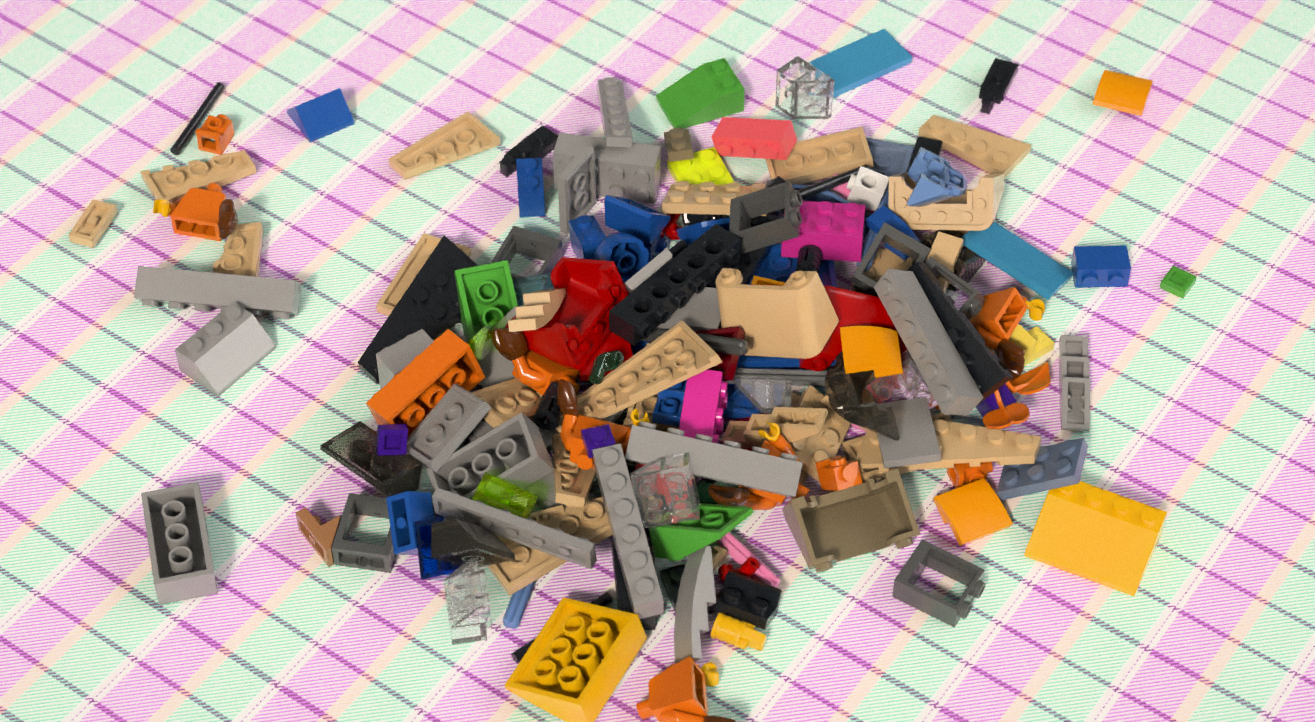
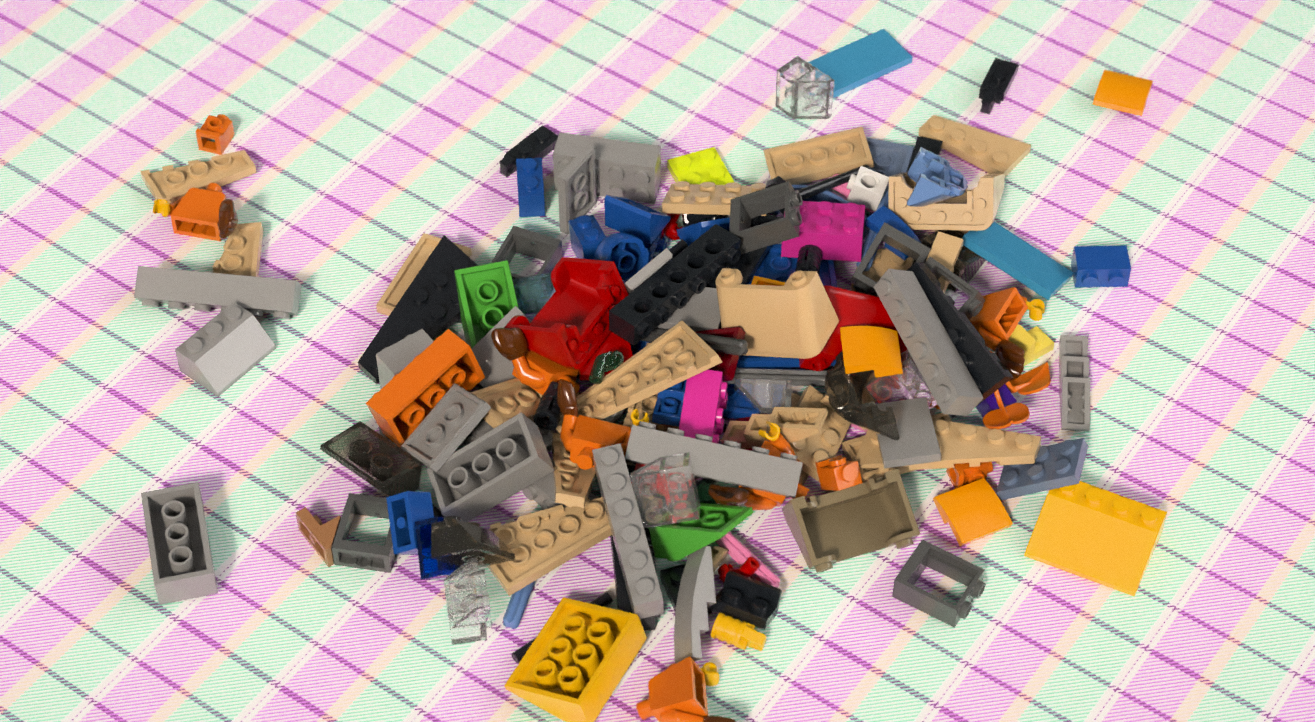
(93, 223): tan plate -> none
(197, 118): black bar -> none
(322, 115): blue slope -> none
(392, 439): dark purple plate -> none
(445, 145): tan wing -> none
(482, 342): clear neon green slope -> none
(505, 496): clear neon green slope -> none
(515, 528): light grey plate -> none
(537, 309): tan slope -> none
(597, 438): dark purple plate -> none
(614, 112): light grey plate -> none
(678, 144): dark tan plate -> none
(703, 95): bright green slope -> none
(754, 138): coral brick -> none
(1178, 282): bright green tile -> none

